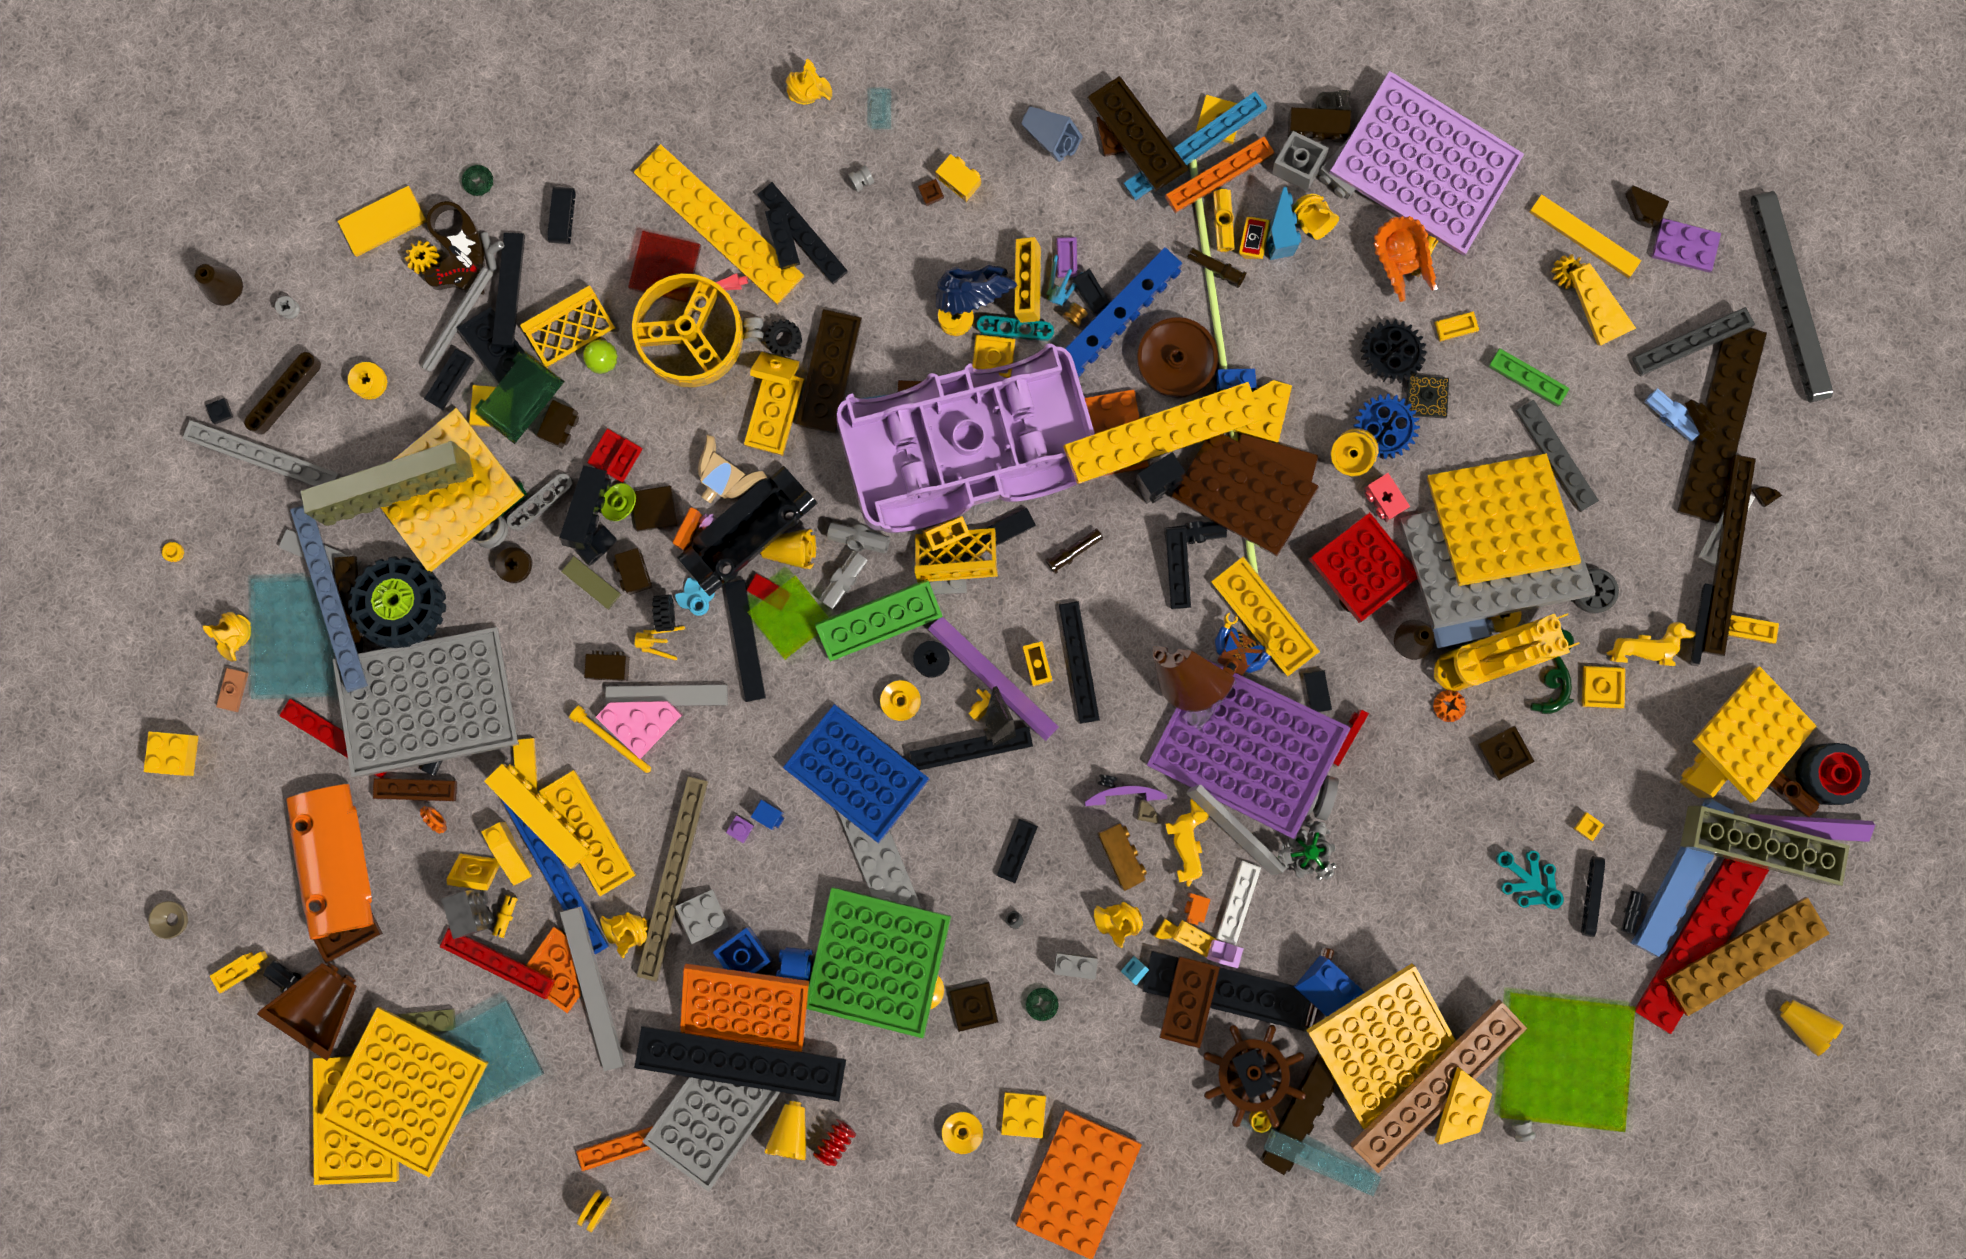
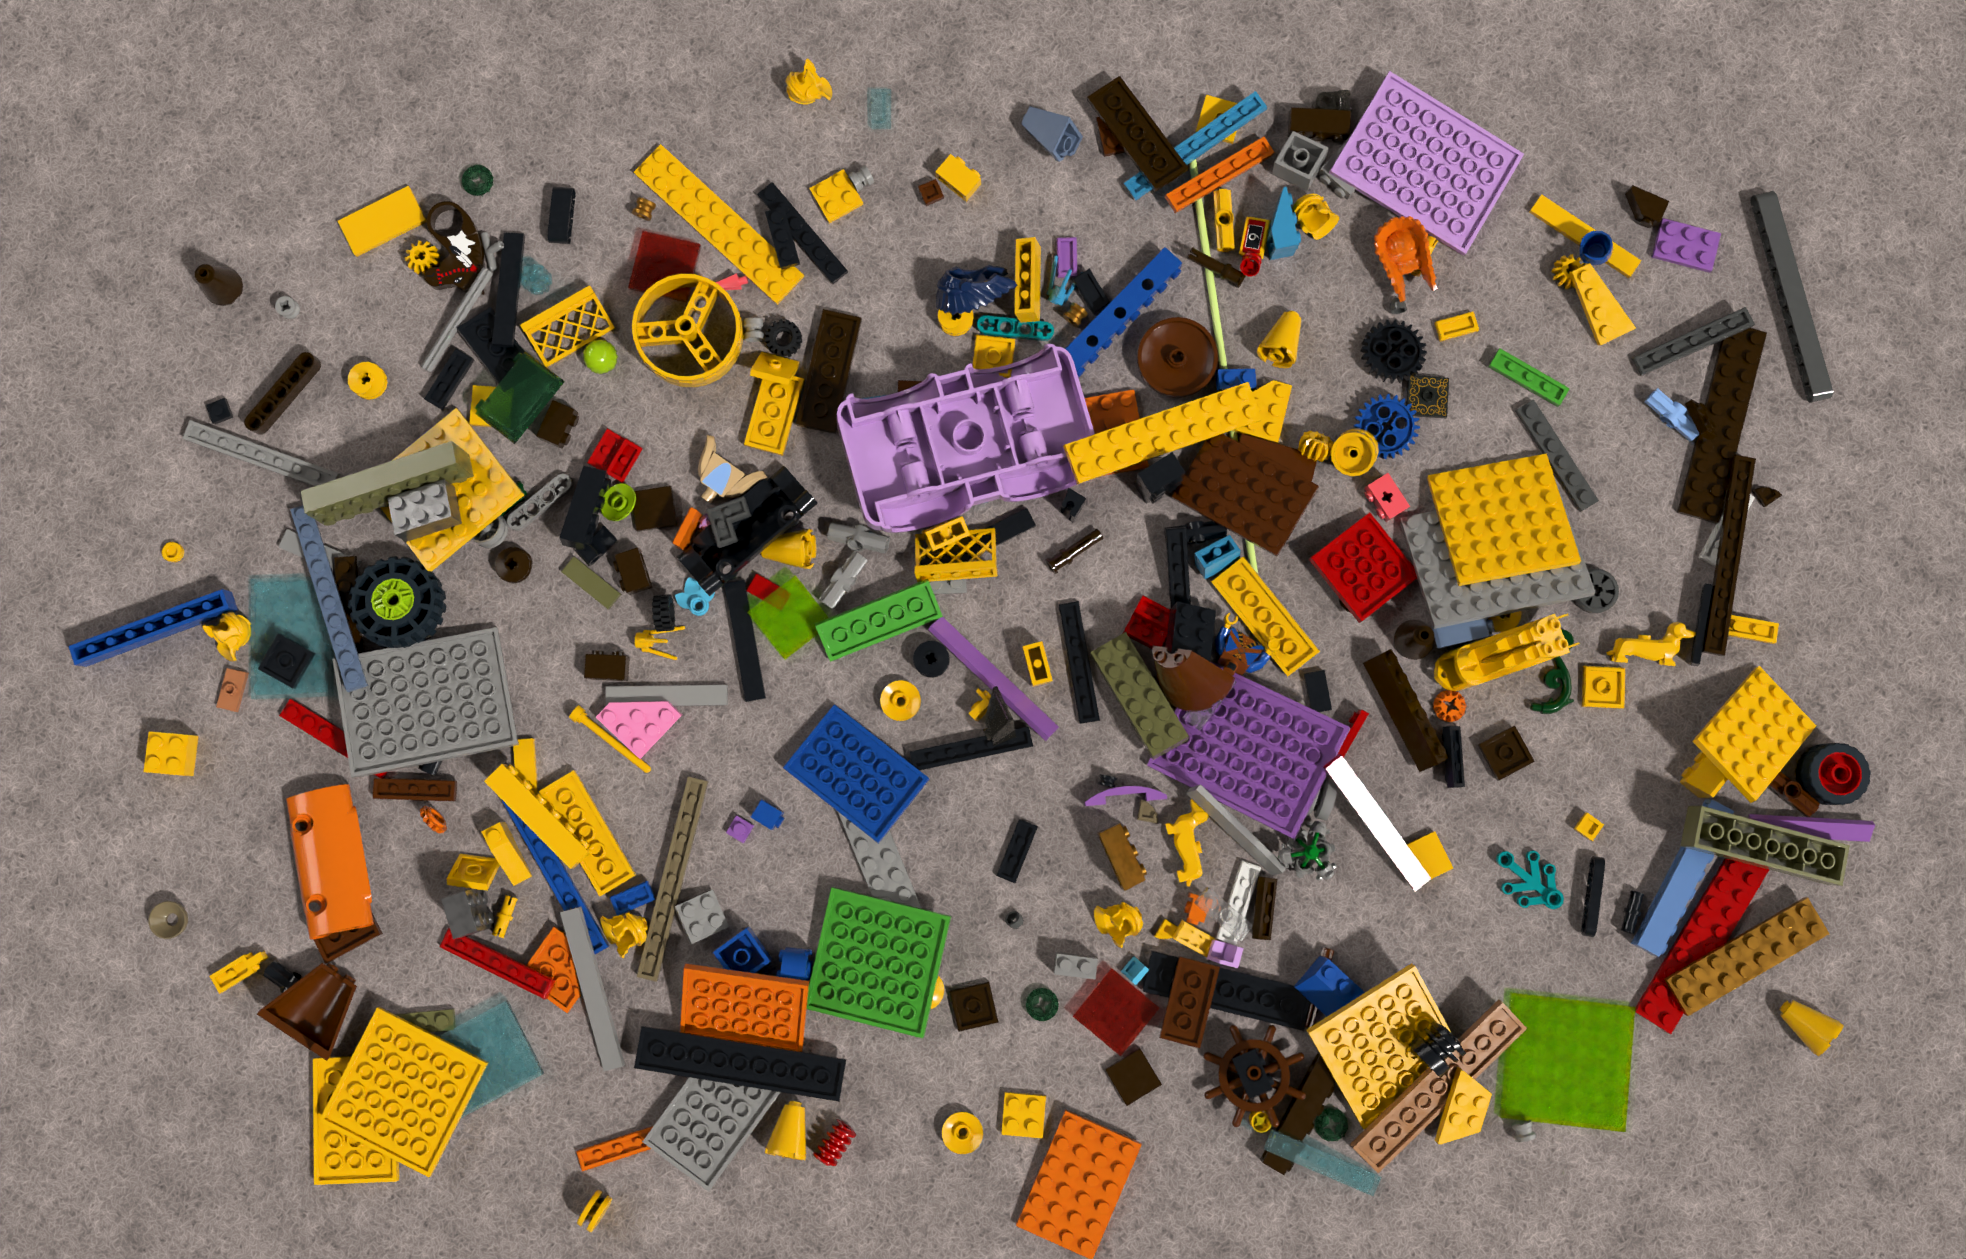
(152, 628): none -> blue brick
(286, 661): none -> black plate
(424, 510): none -> flat silver brick
(532, 274): none -> clear light blue brick
(632, 898): none -> blue plate
(644, 209): none -> pearl gold wheel
(723, 517): none -> dark grey tile
(836, 196): none -> yellow plate
(1074, 502): none -> black hinge
(1116, 1012): none -> clear red plate
(1133, 1077): none -> dark brown tile
(1139, 696): none -> olive brick
(1148, 623): none -> red slope
(1191, 629): none -> black brick
(1217, 557): none -> dark azure brick
(1223, 914): none -> clear plate
(1248, 267): none -> red wheel
(1264, 908): none -> dark brown plate
(1282, 341): none -> yellow cone
(1315, 446): none -> yellow gear
(1323, 1120): none -> clear green gear
(1376, 822): none -> tile
(1397, 307): none -> dark grey hinge
(1405, 710): none -> dark brown brick
(1431, 854): none -> yellow tile
(1437, 1048): none -> black wheel
(1454, 764): none -> black plate
(1596, 248): none -> blue helmet

